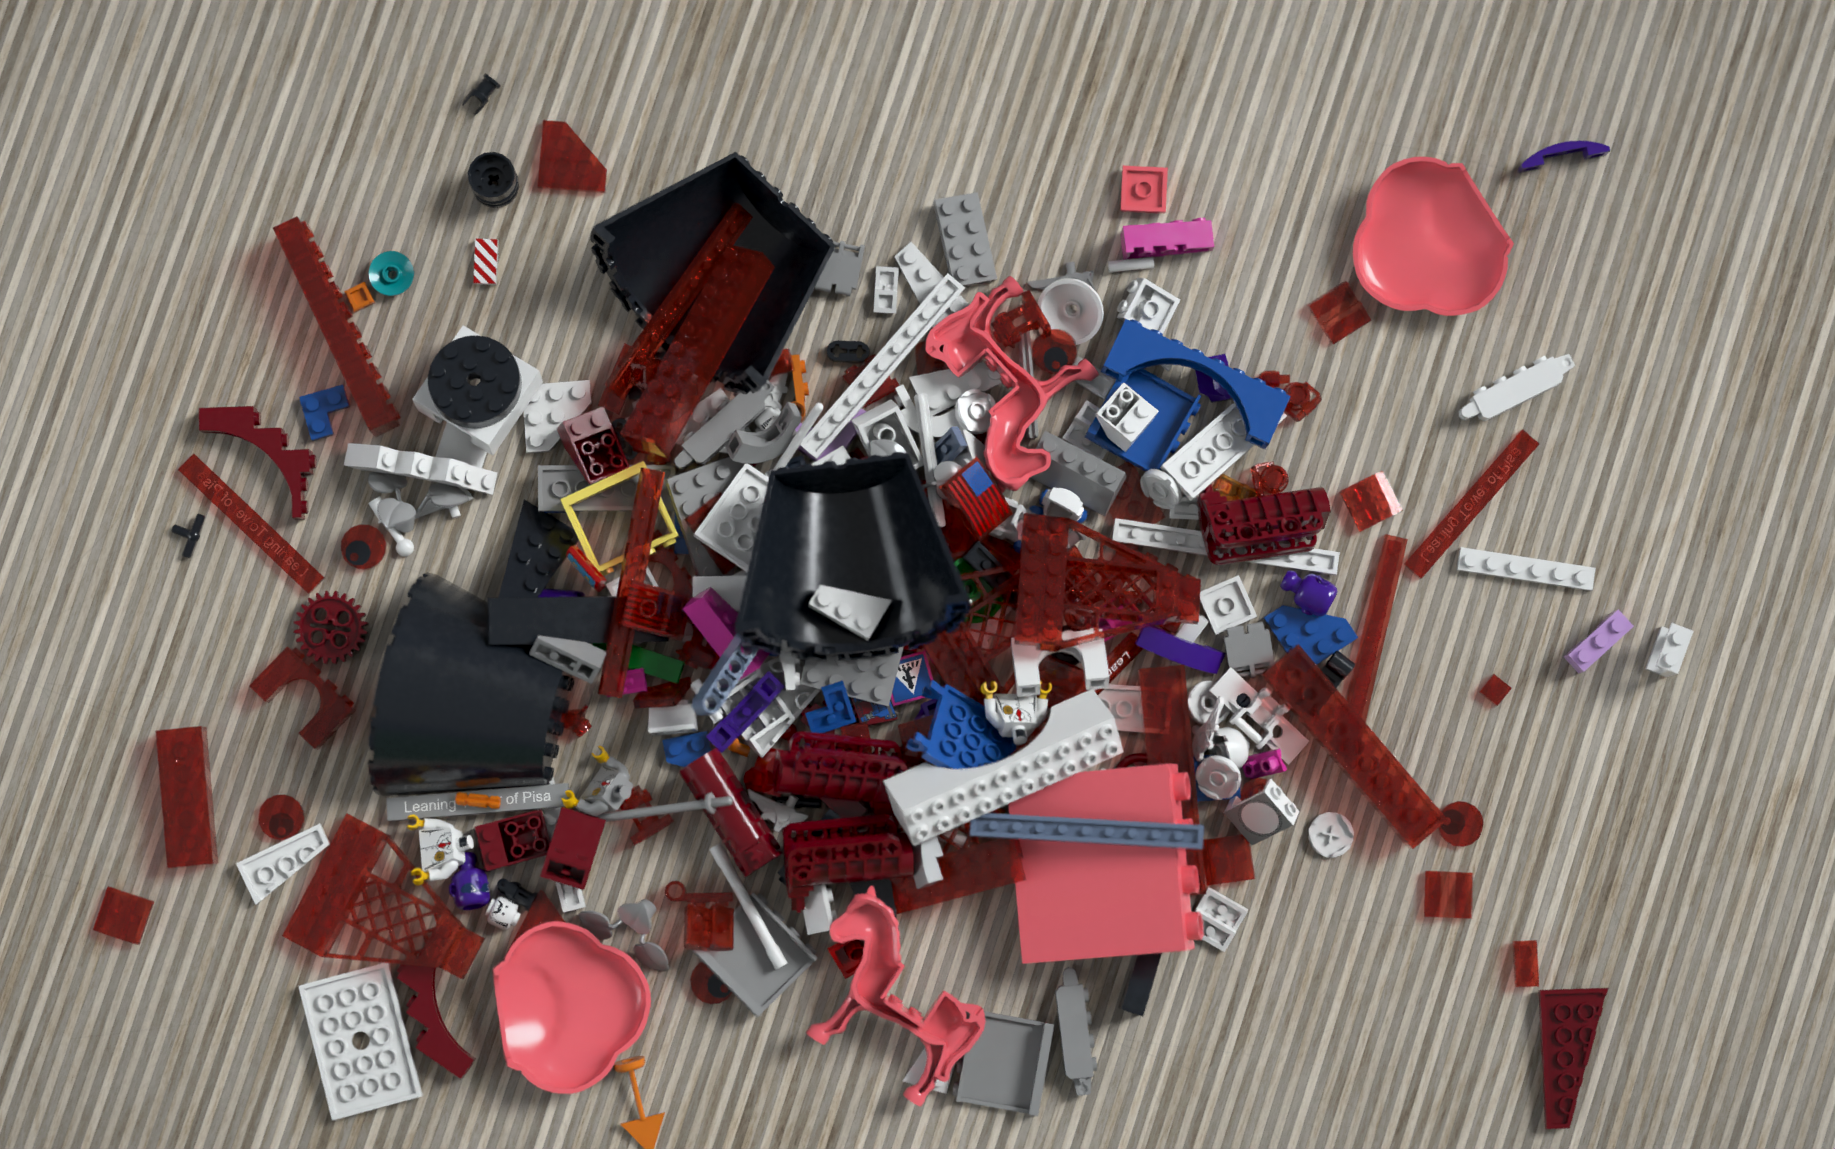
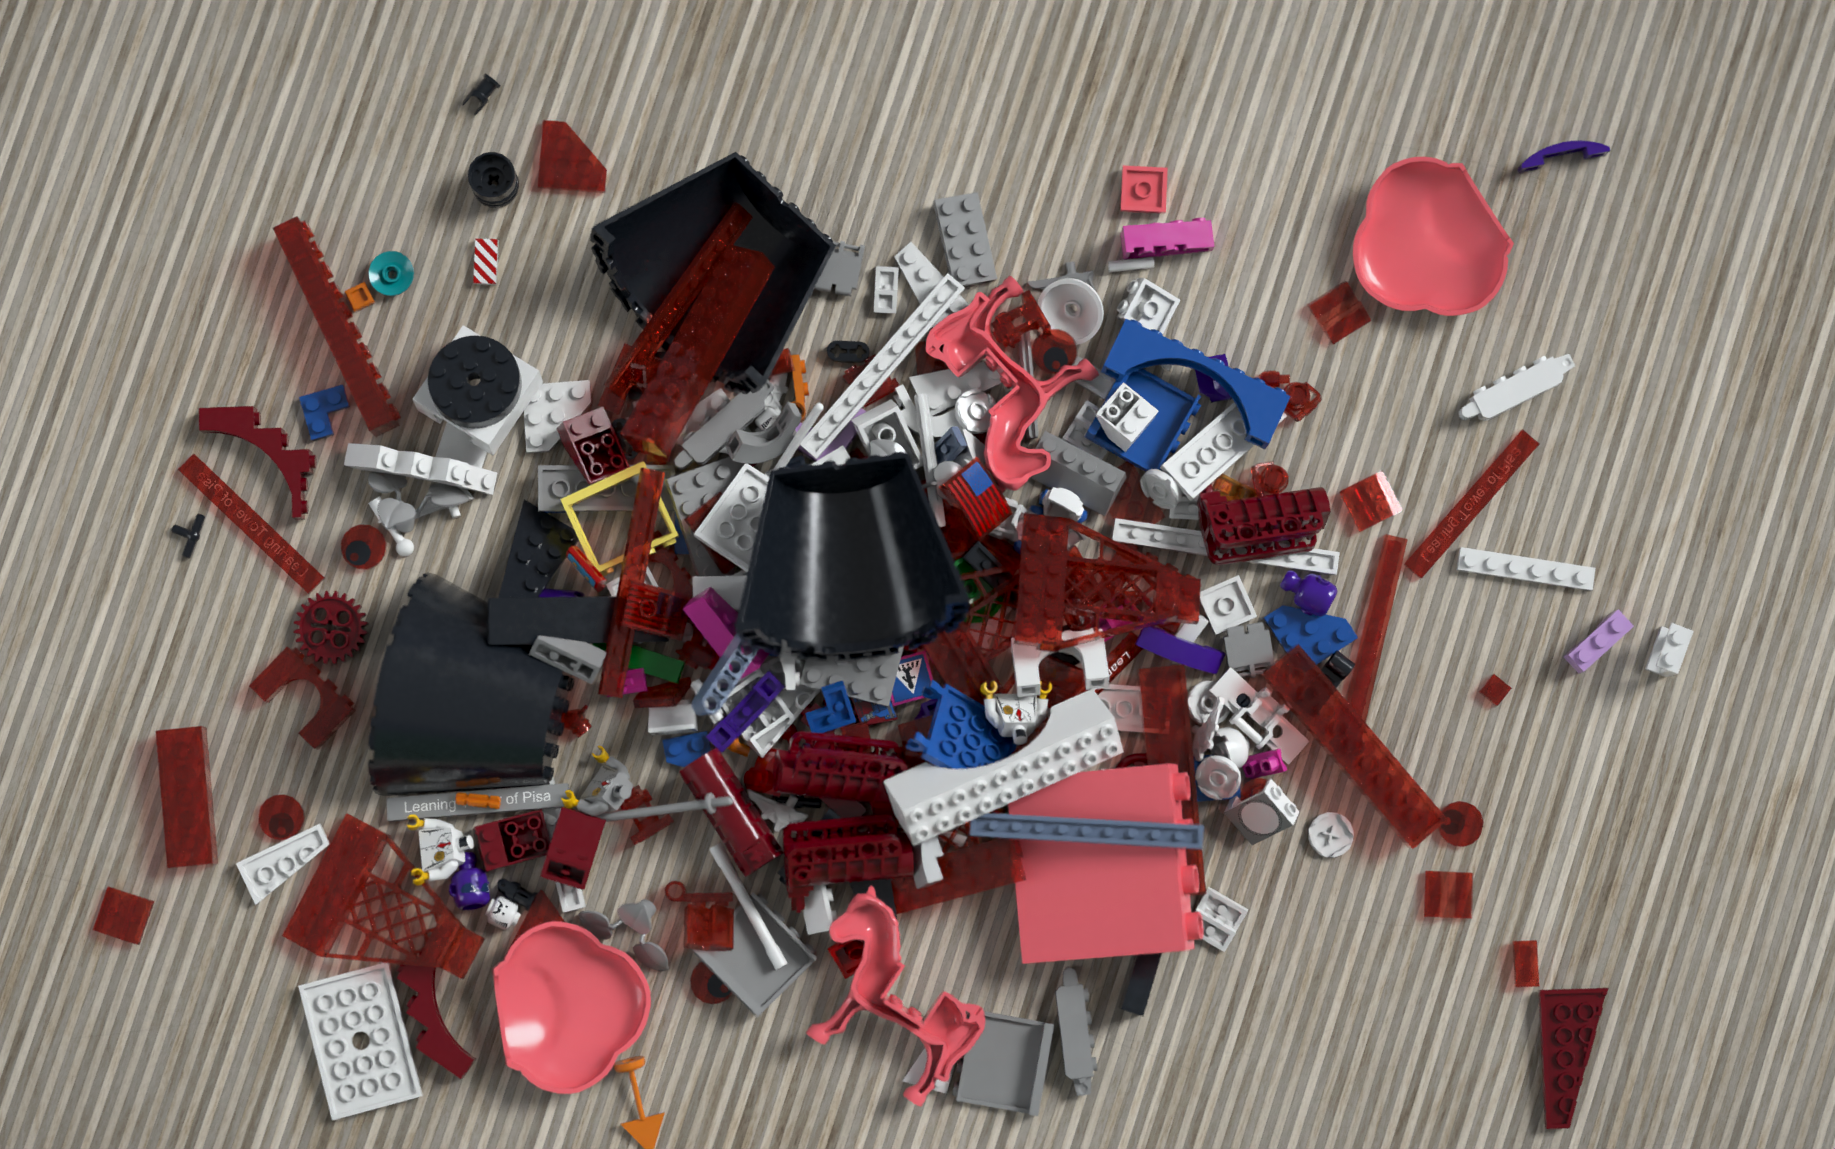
(850, 609): white wing -> none
(1227, 860): clear red slope -> none

